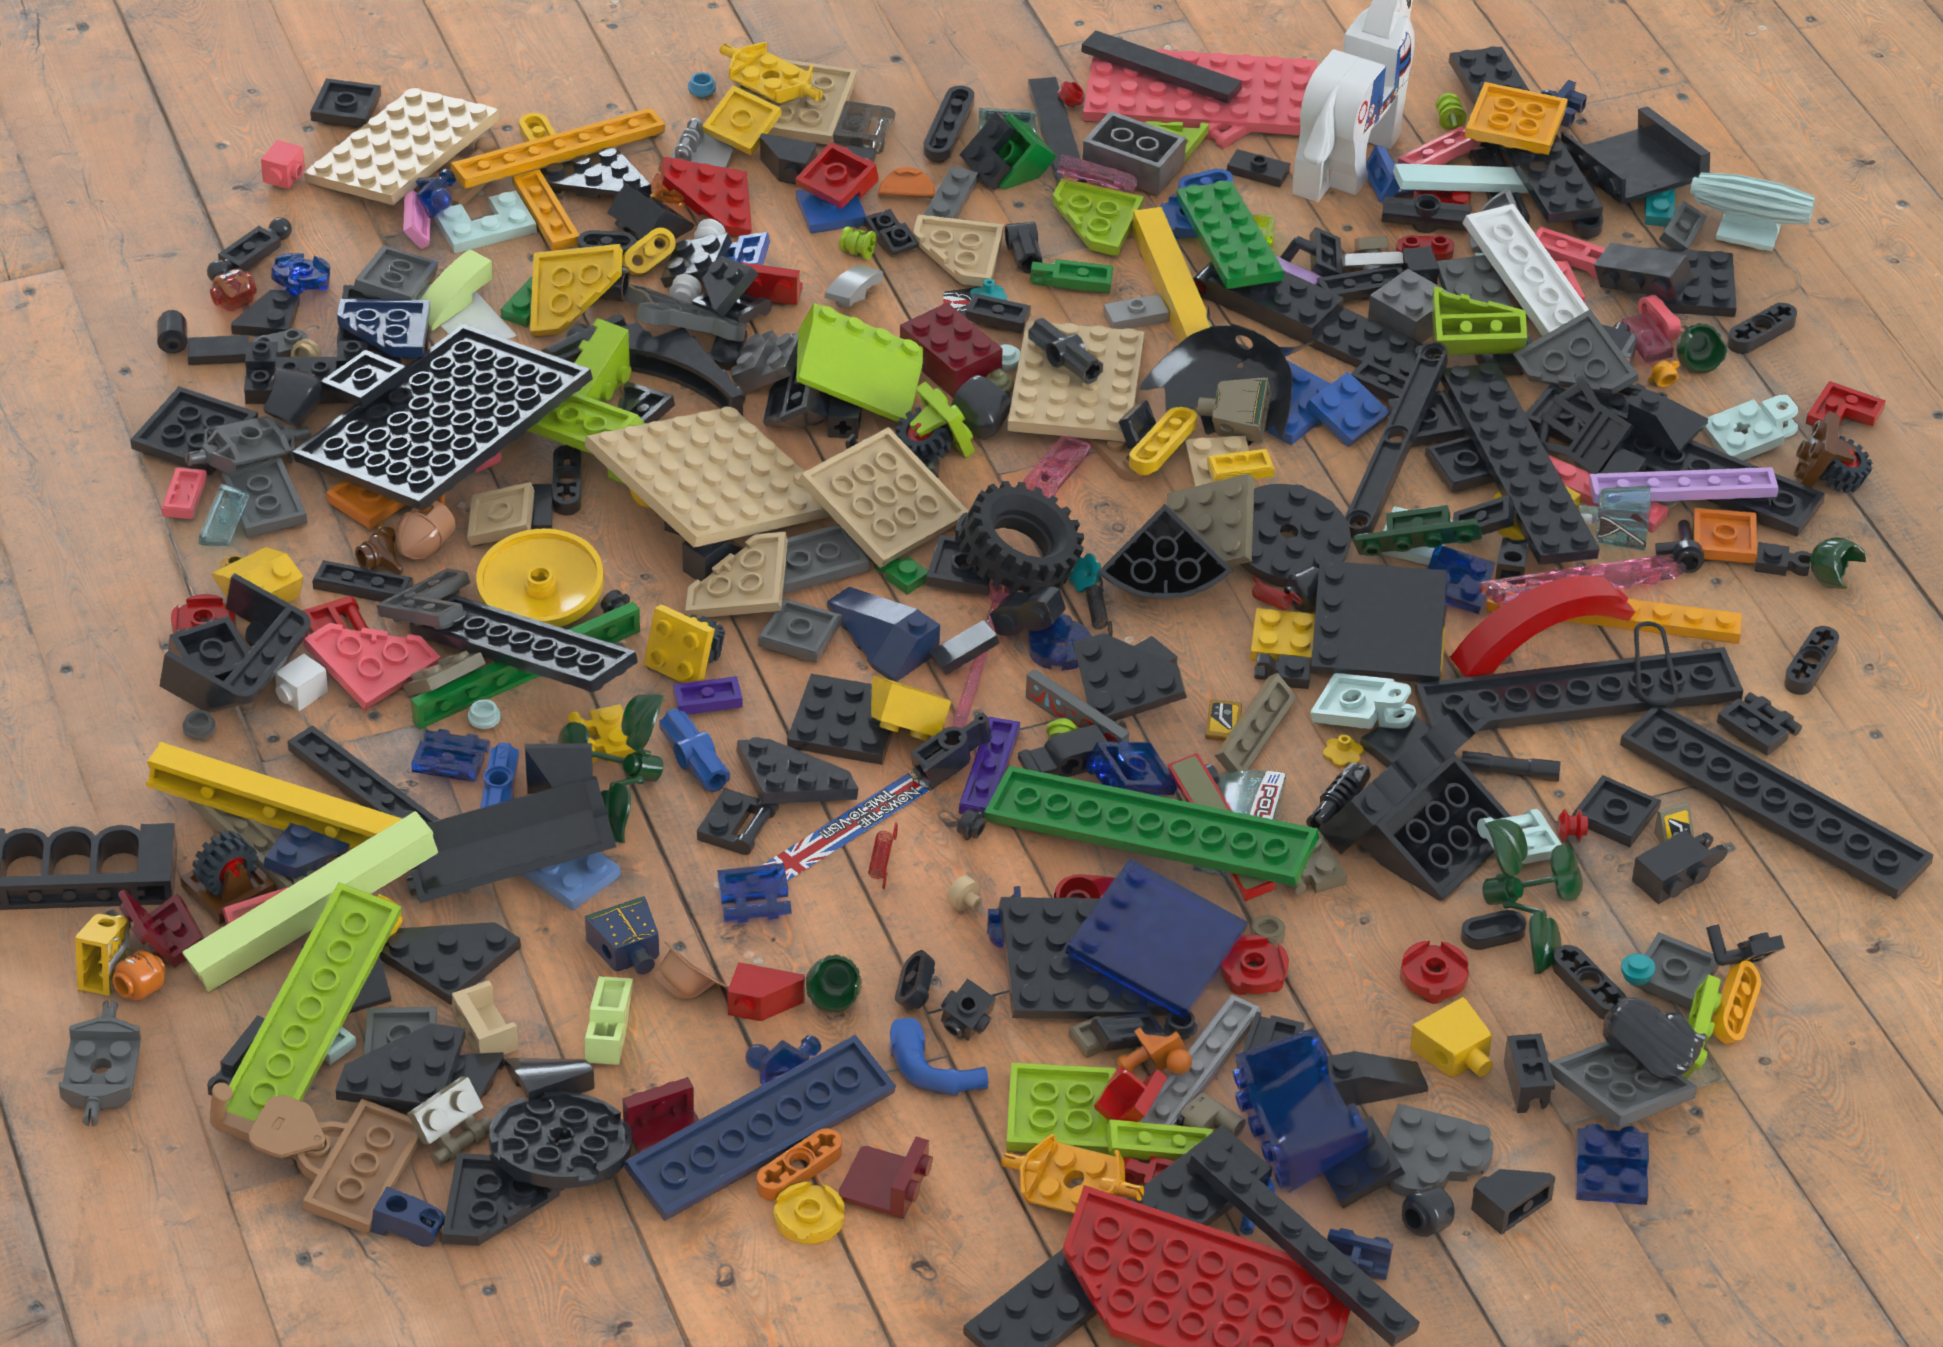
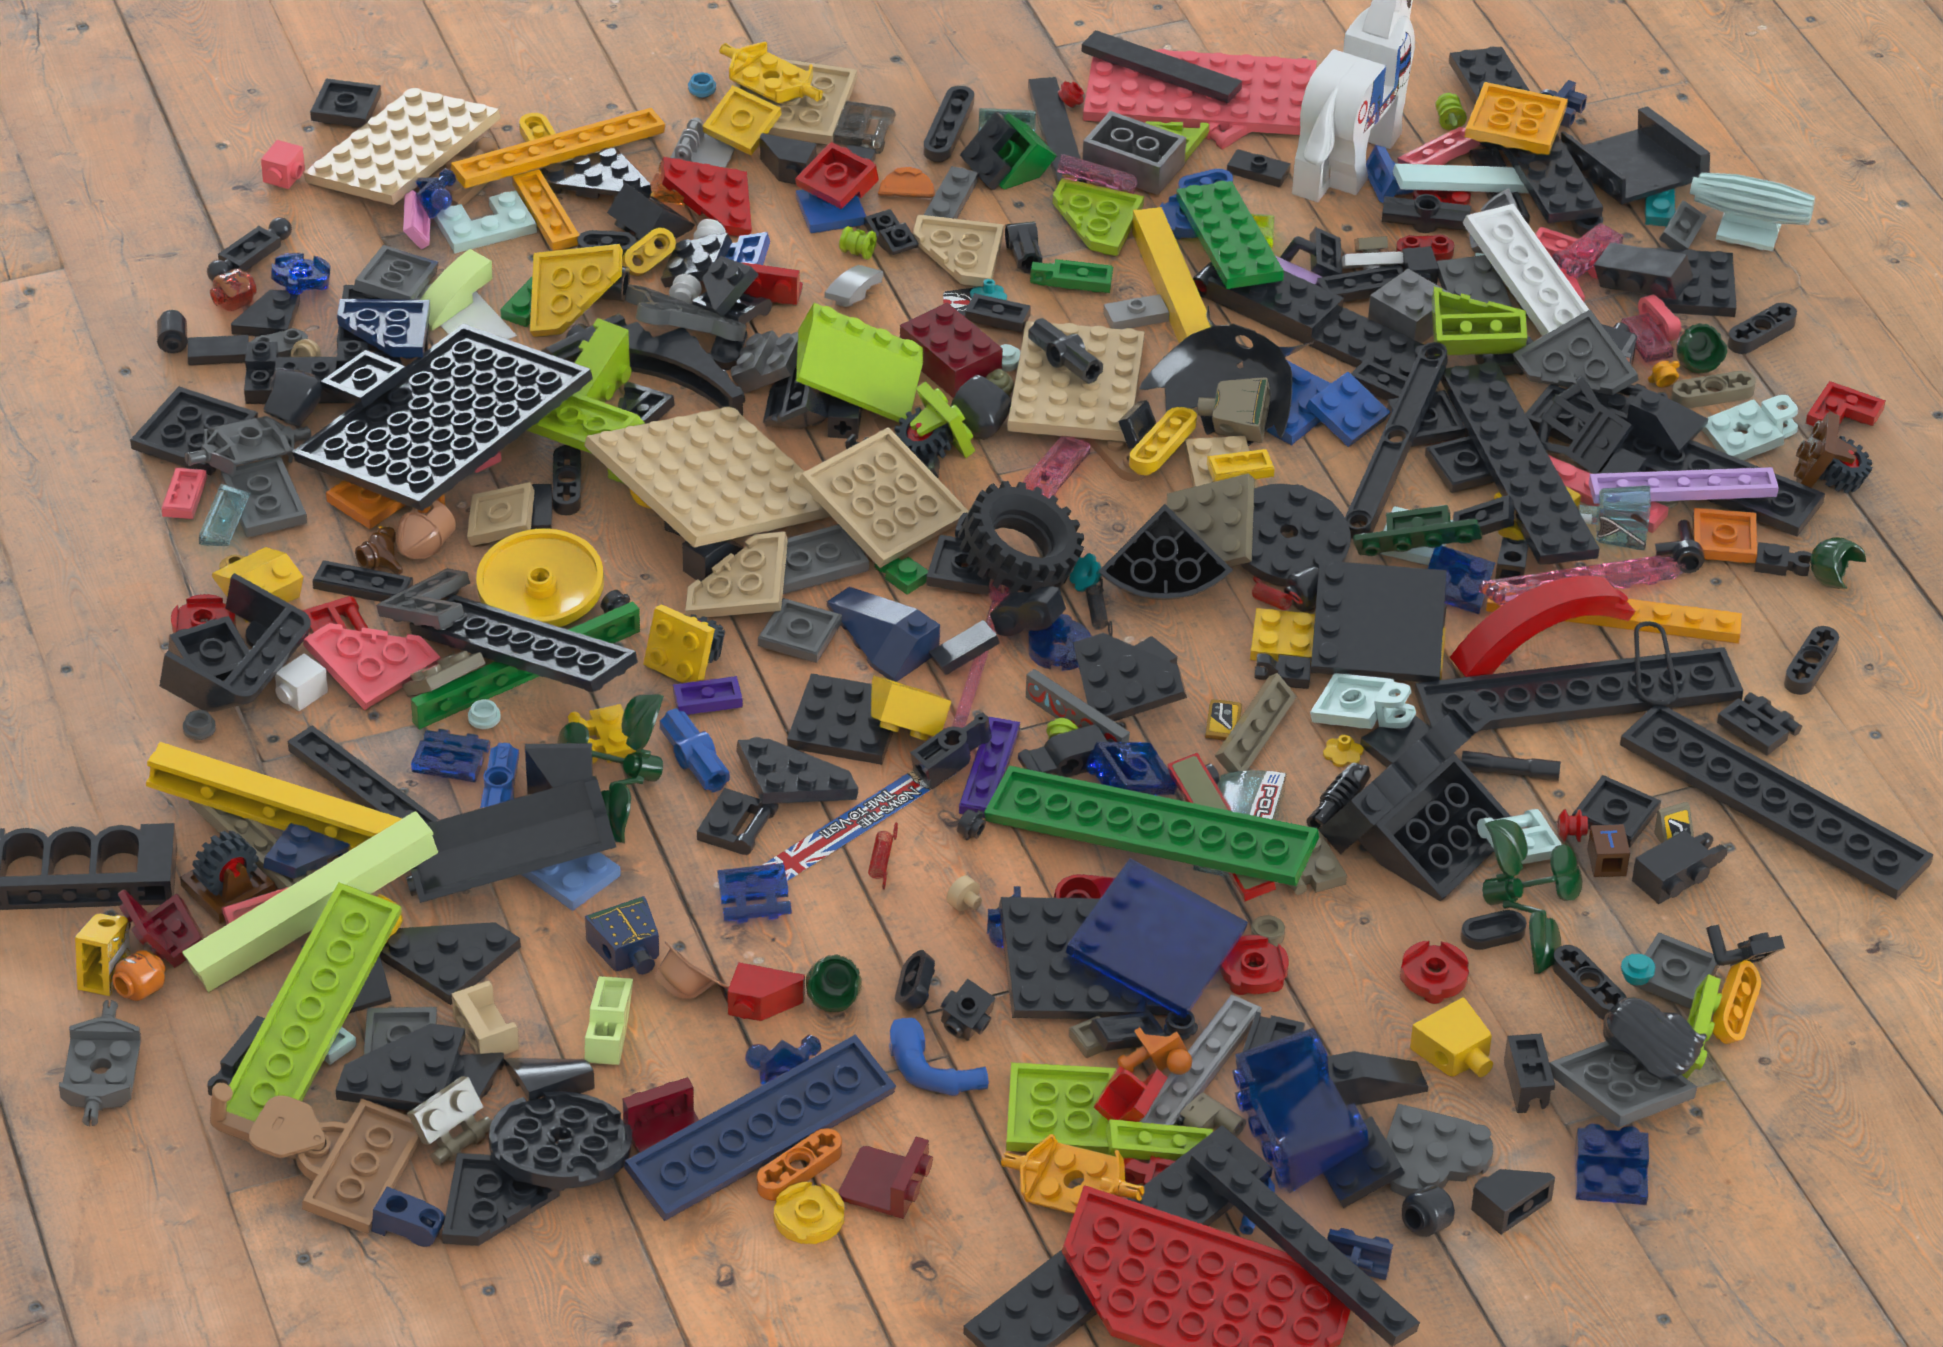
(1586, 250): none -> clear pink plate
(1608, 850): none -> reddish brown brick
(1732, 387): none -> dark tan beam

